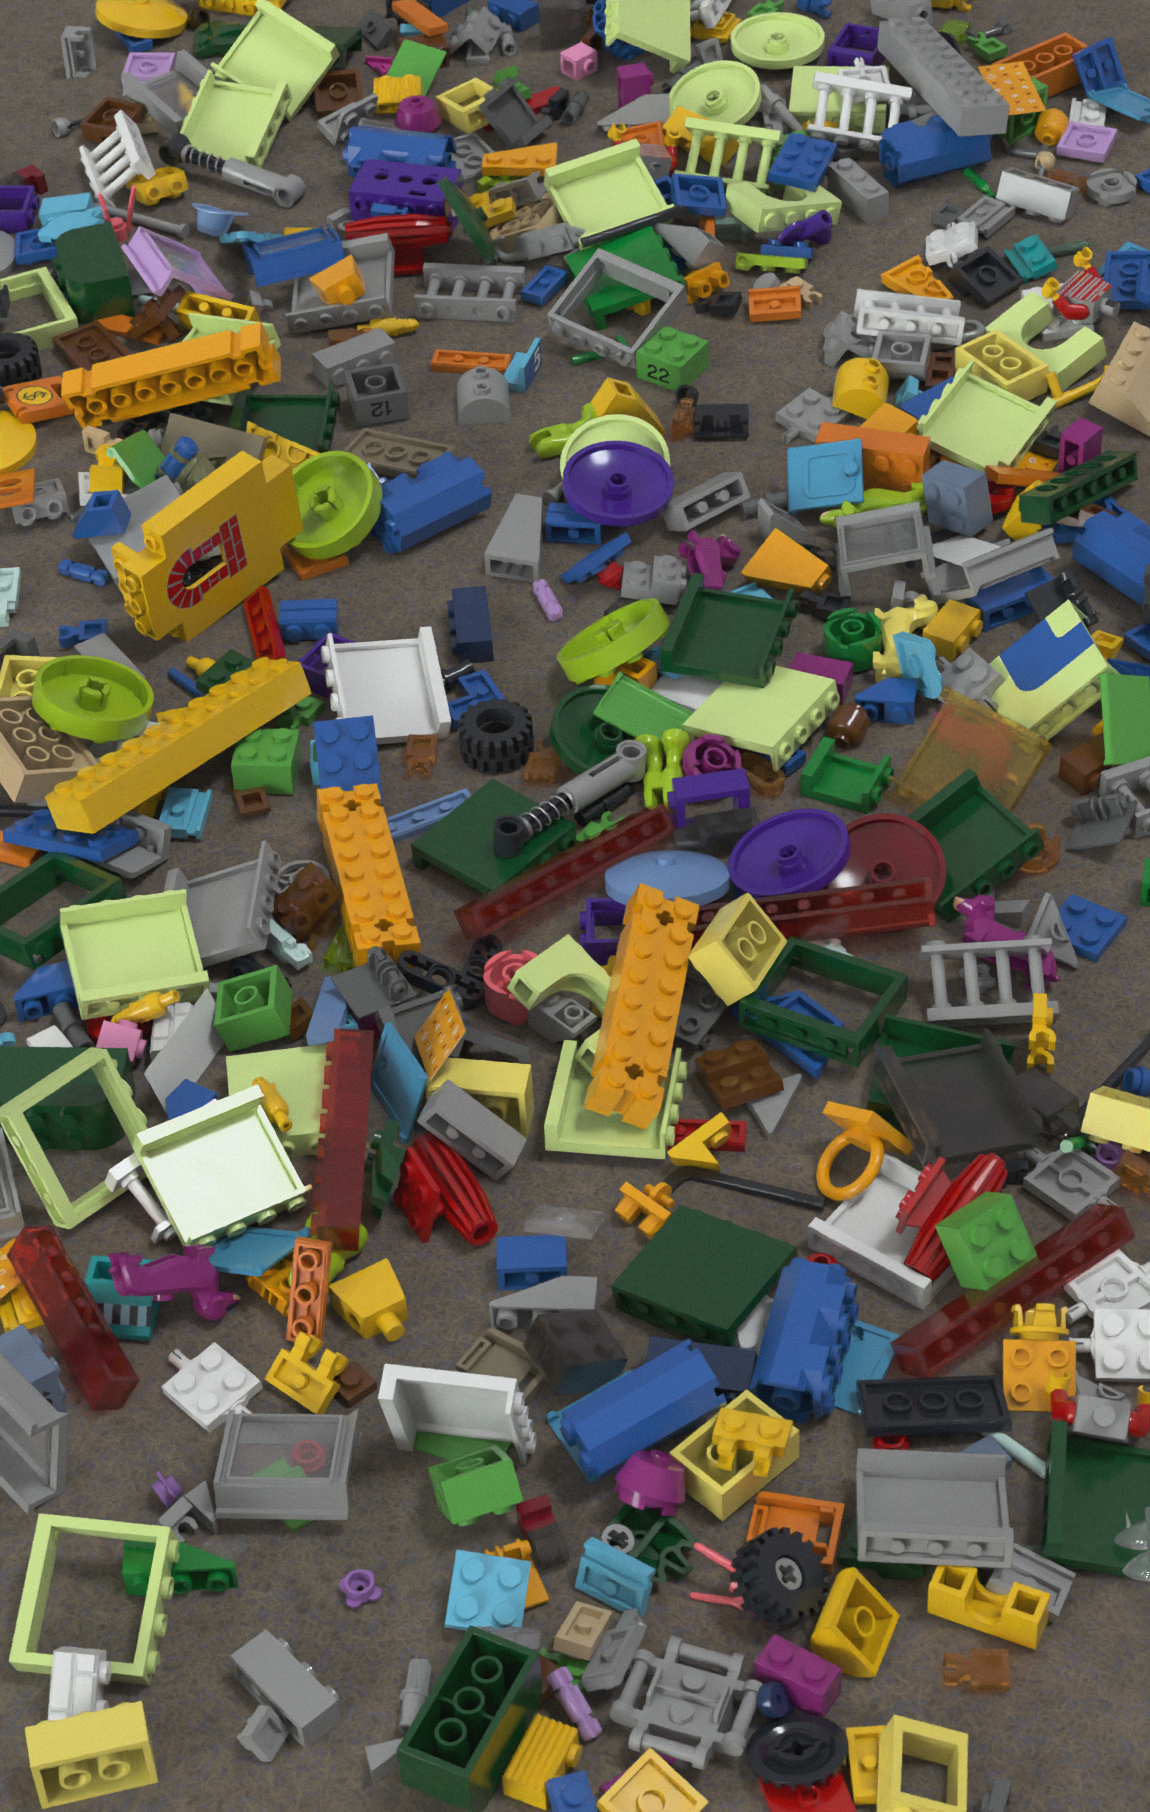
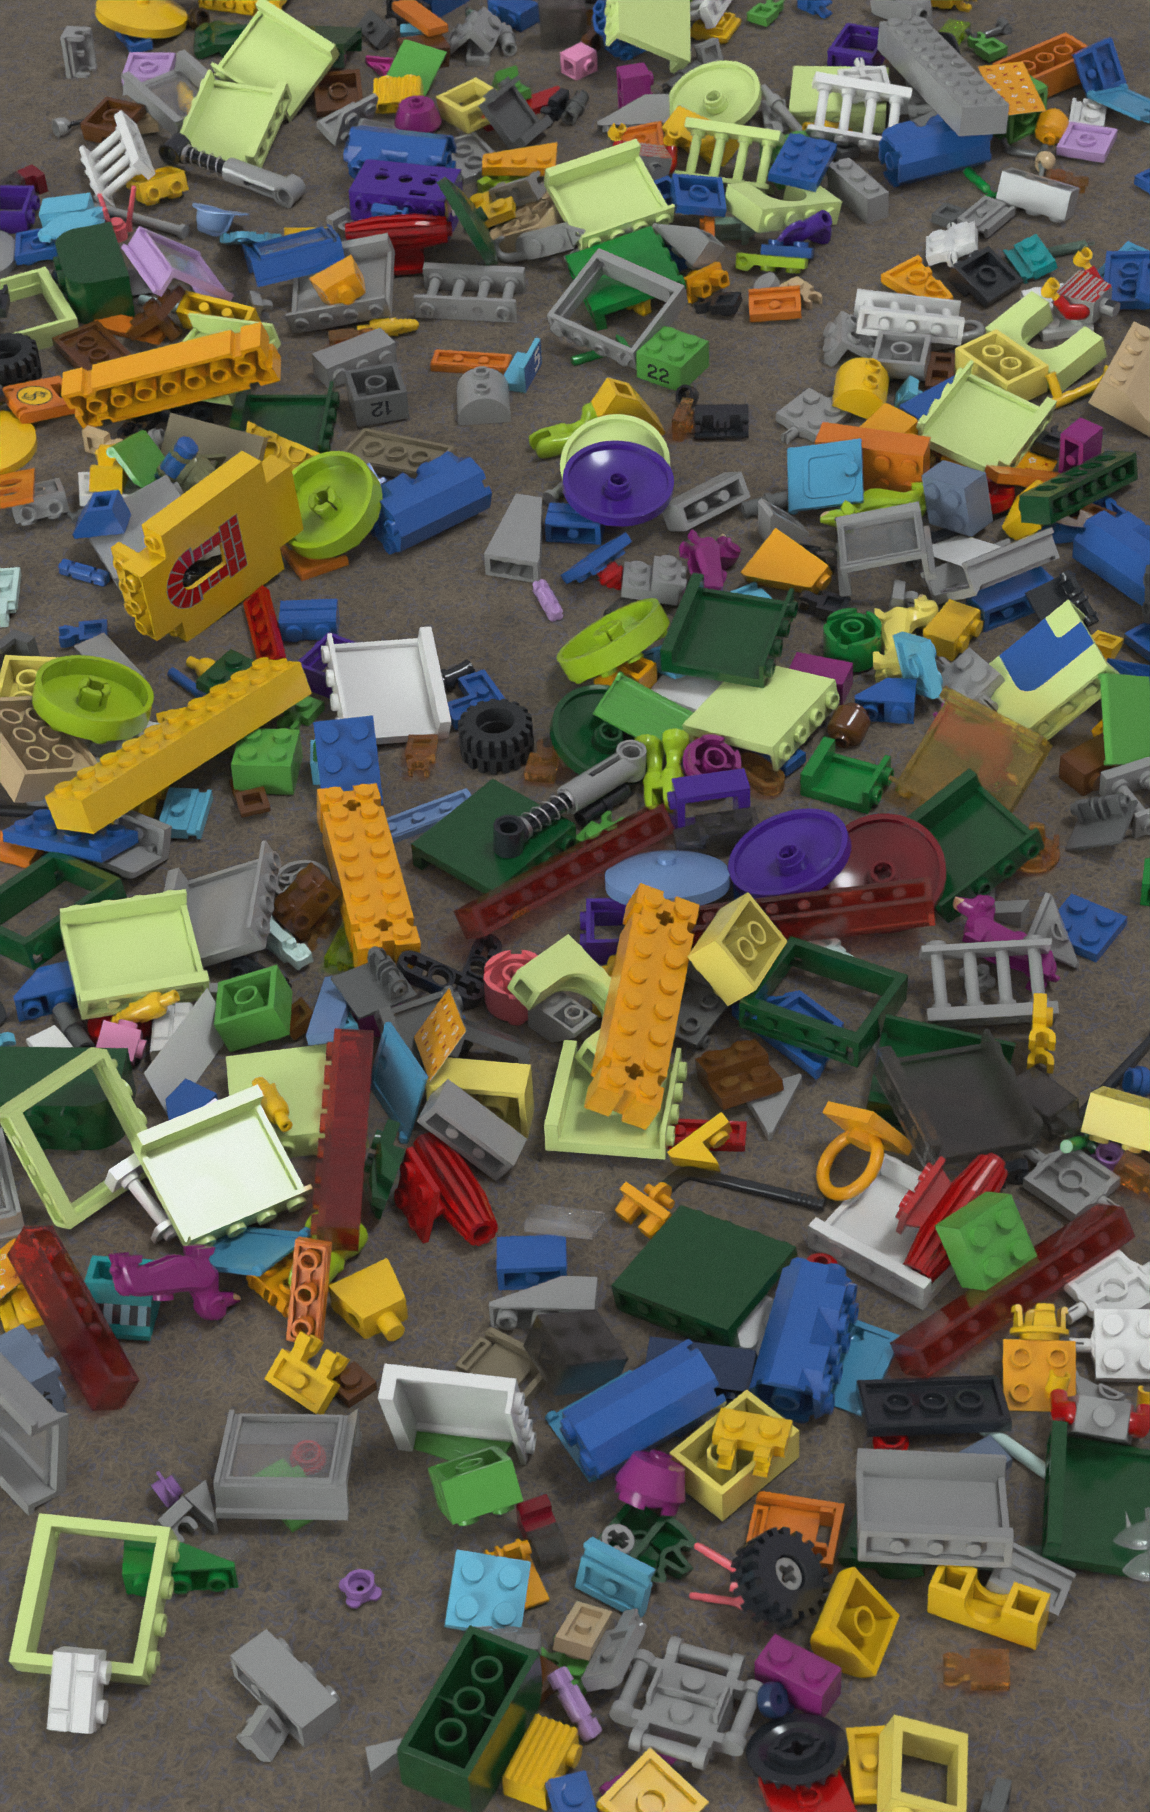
(91, 1754): light yellow brick -> none
(211, 1386): white plate -> none
(414, 1693): light grey axle -> none
(470, 624): dark blue brick -> none
(544, 285): blue plate -> none
(674, 212): black piece -> none
(777, 40): yellowish green dish -> none
(1111, 187): light grey plate -> none

